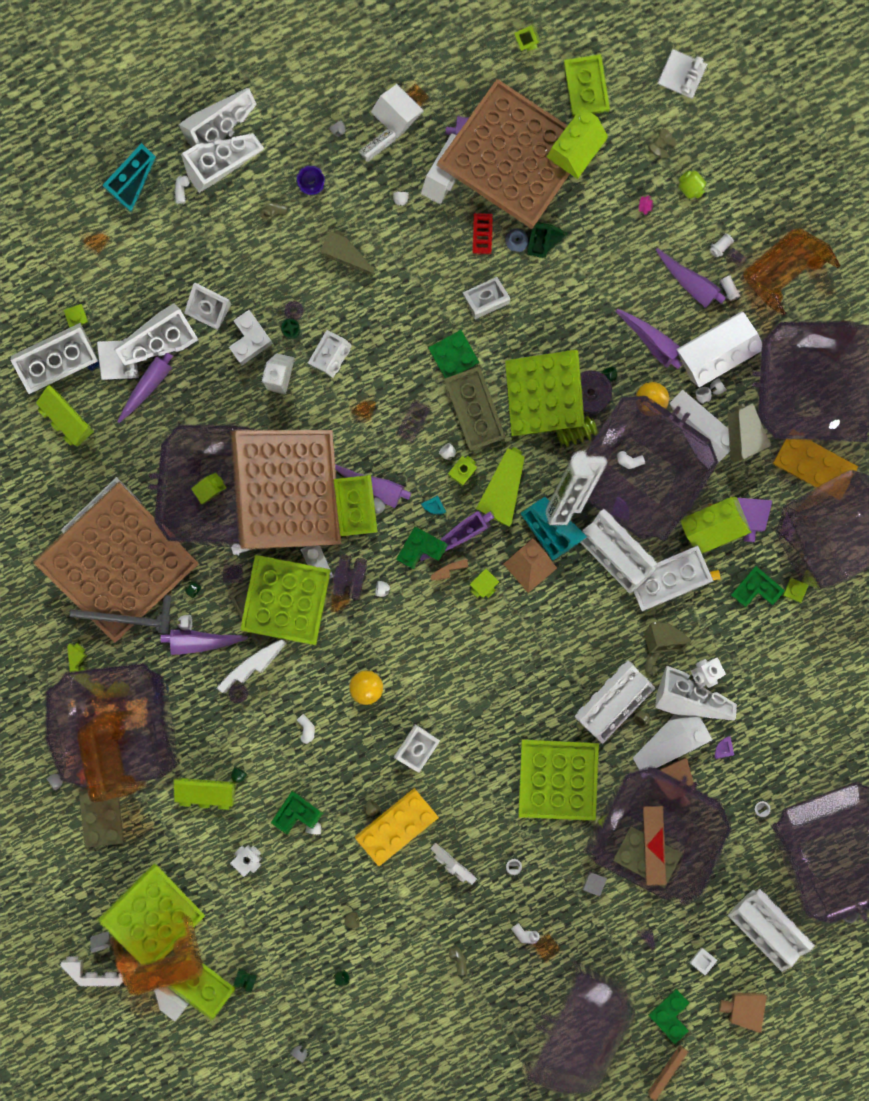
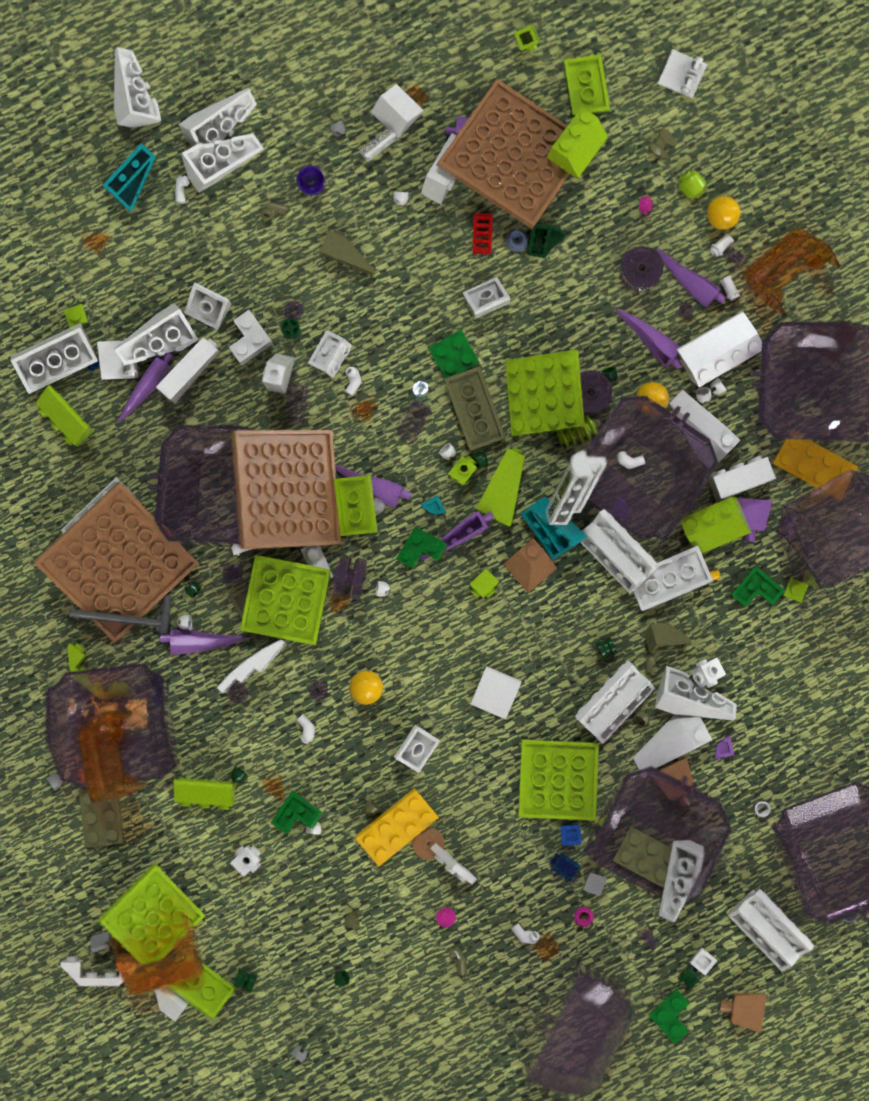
(131, 100): none -> white wedge
(188, 370): none -> white slope
(208, 488): lime brick -> none
(274, 786): none -> clear orange tile
(294, 386): none -> slope
(313, 691): none -> plate
(354, 379): none -> white arm
(416, 389): none -> clear light blue hinge
(425, 840): none -> medium nougat piece
(444, 572): medium nougat slope -> none
(446, 917): none -> dark pink plate
(481, 459): none -> dark green hinge
(496, 692): none -> white slope
(513, 862): white hinge -> none
(564, 866): none -> clear blue brick
(570, 834): none -> blue plate
(578, 912): none -> dark pink plate
(606, 647): none -> dark green wheel
(639, 280): none -> clear purple wheel
(654, 845): medium nougat tile -> none
(667, 1072): medium nougat tile -> none
(681, 876): none -> white wedge
(689, 313): none -> hinge
(689, 977): none -> dark green wheel
(723, 212): none -> yellow piece
(741, 478): none -> white brick
(746, 433): slope -> none

